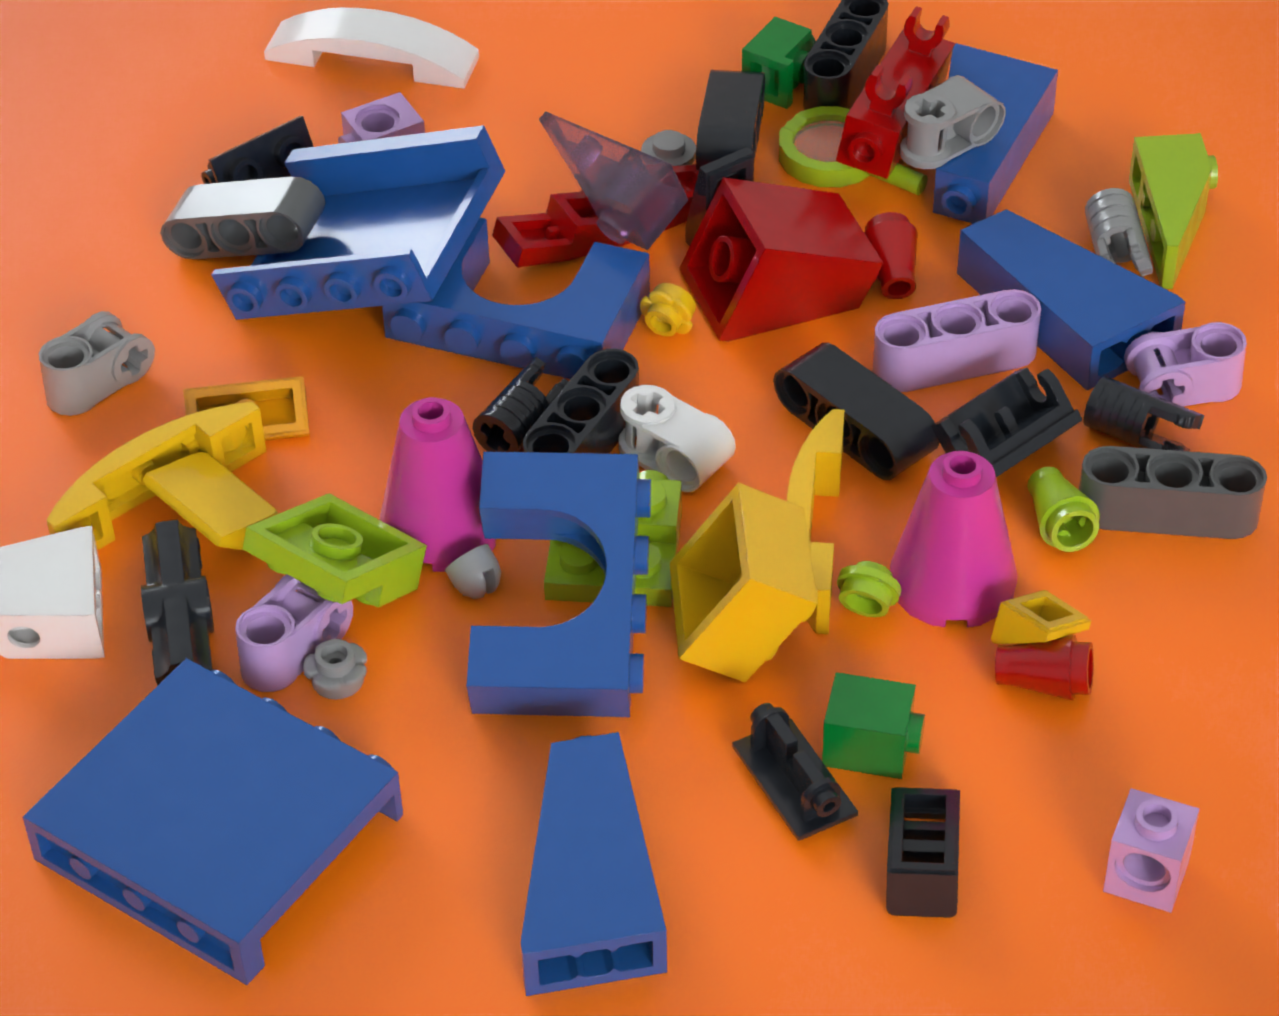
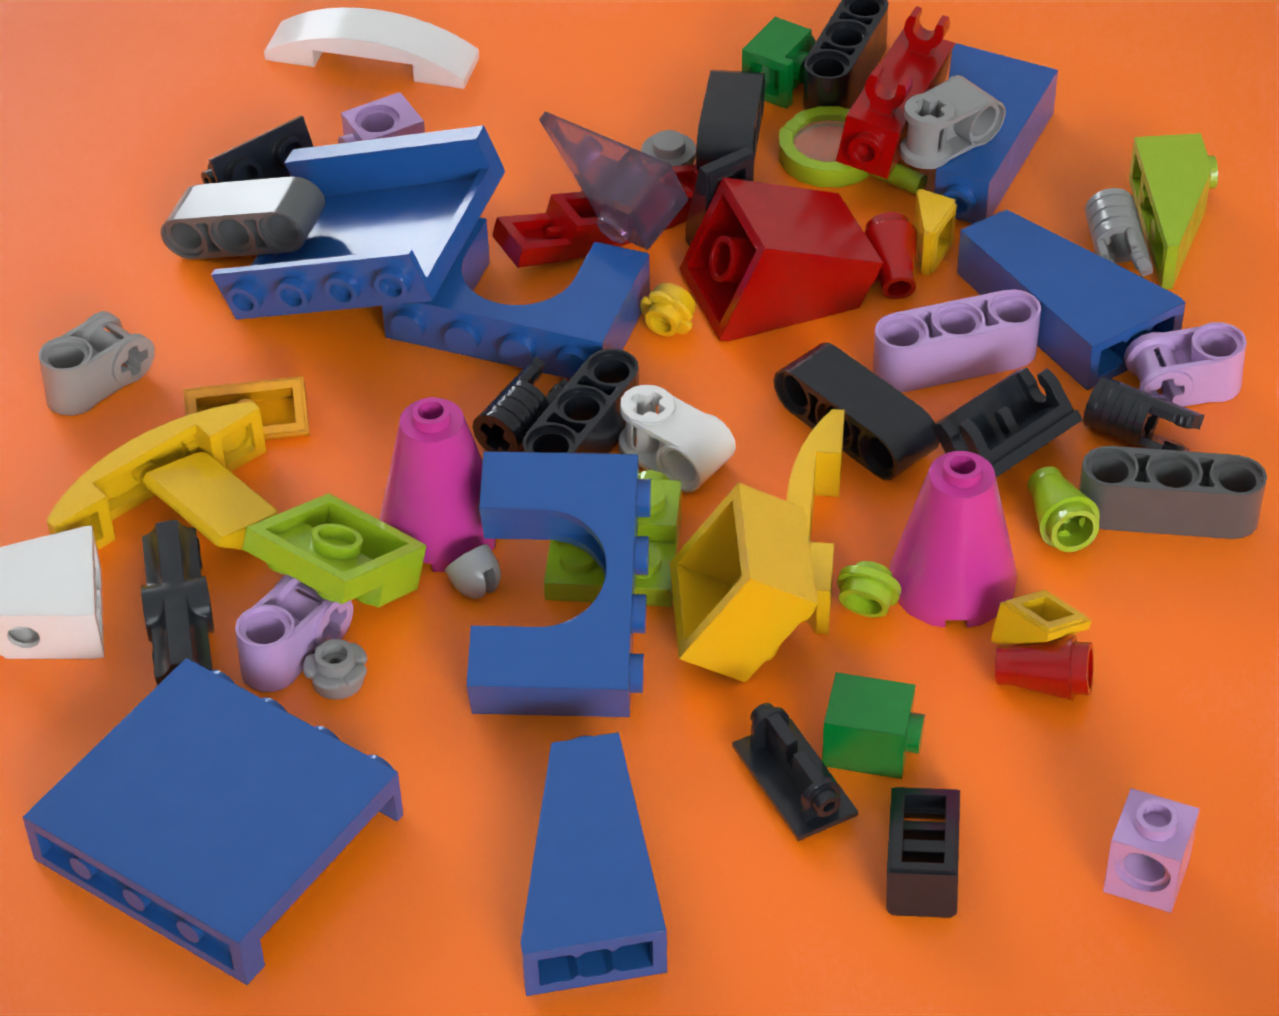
(935, 228): none -> yellow slope

